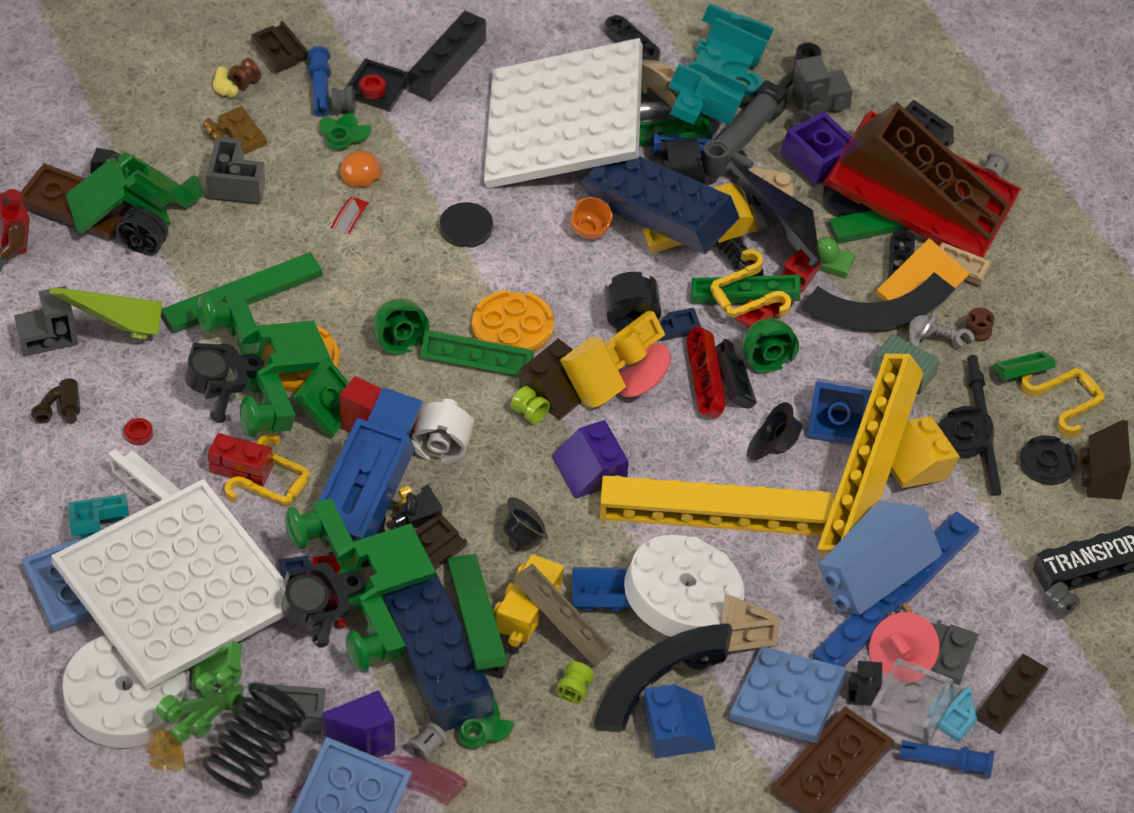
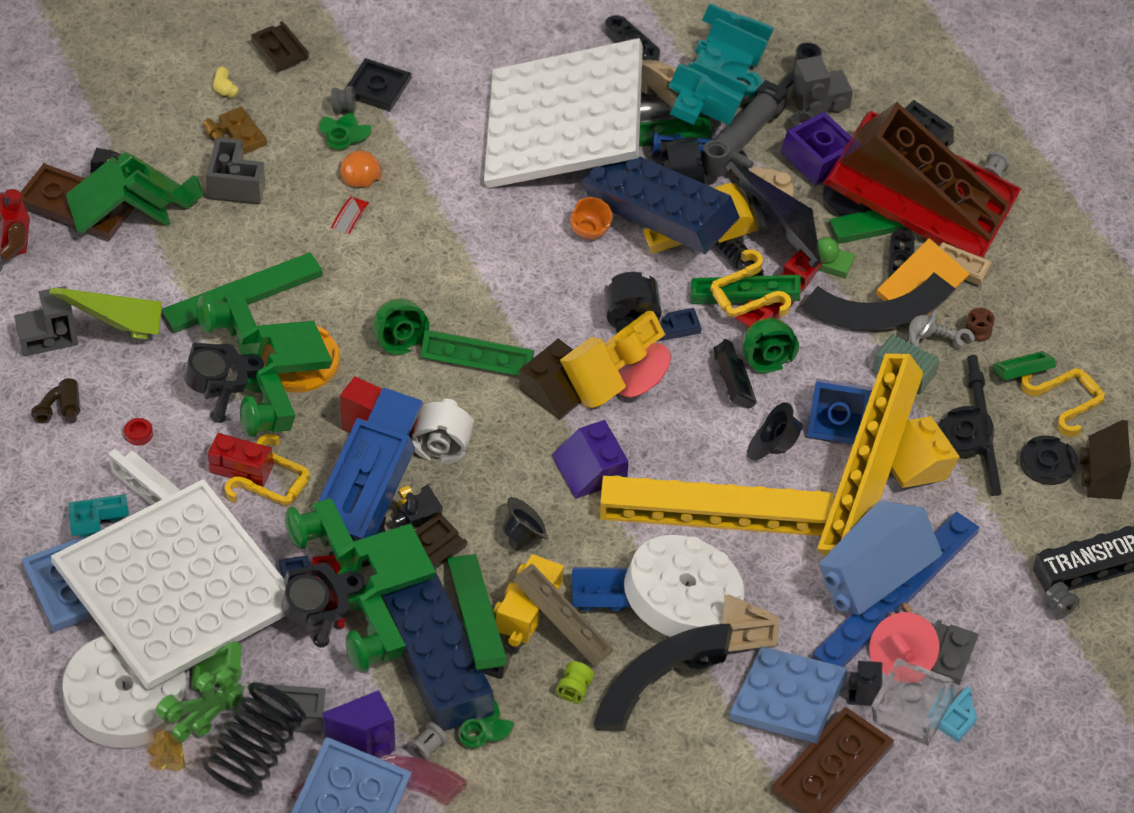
(142, 231): black wheel -> none
(245, 73): copper wheel -> none
(319, 73): blue pin -> none
(321, 397): green tile -> none
(372, 87): red tile -> none
(447, 56): black brick -> none
(466, 224): black tile -> none
(513, 320): light orange tile -> none
(530, 405): lime wheel -> none
(676, 721): blue slope -> none
(710, 399): red beam -> none
(961, 759): blue pin -> none
(1011, 693): dark brown plate -> none

